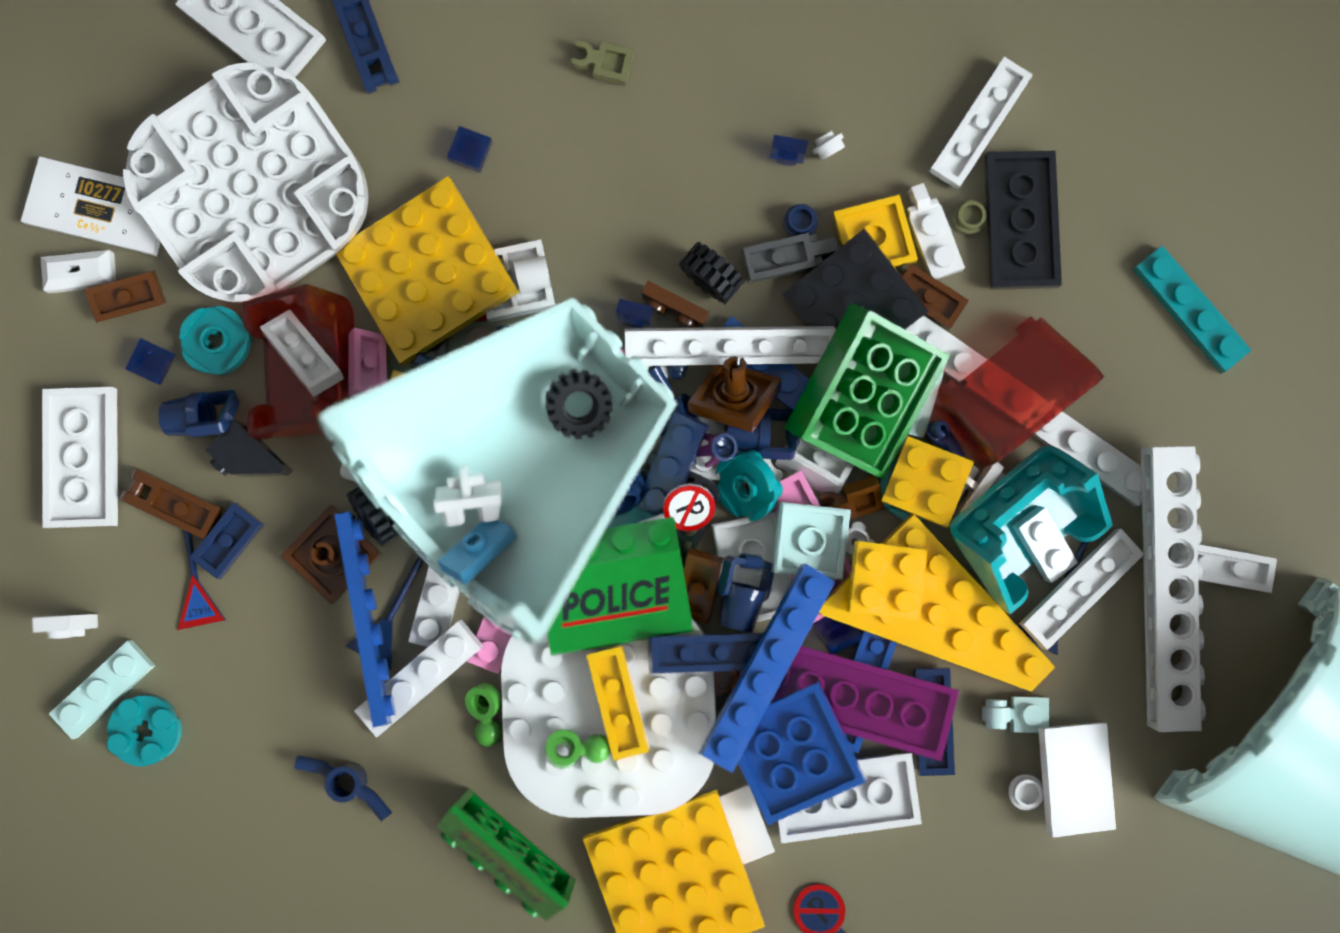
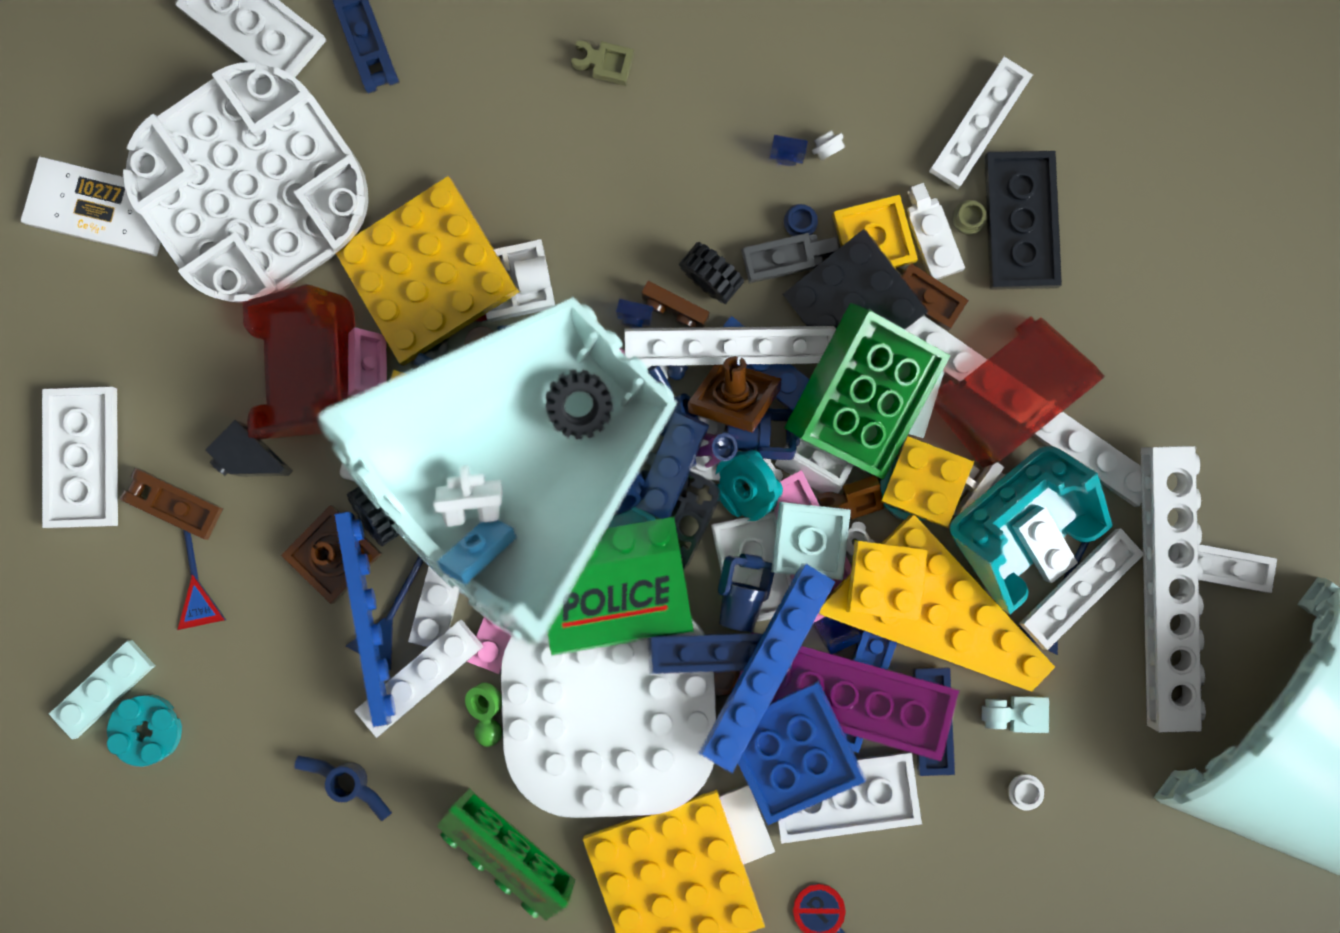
(65, 625): white plate -> none
(95, 269): white piece -> none
(125, 296): reddish brown plate -> none
(150, 361): clear blue plate -> none
(195, 340): teal plate -> none
(196, 414): dark blue piece -> none
(227, 540): dark blue plate -> none
(302, 353): white plate -> none
(469, 149): clear blue plate -> none
(594, 748): bright green plate -> none
(618, 702): yellow plate -> none
(689, 505): piece -> none
(702, 579): reddish brown plate -> none
(941, 435): dark blue arm -> none
(1076, 779): white tile -> none
(1192, 309): teal plate -> none

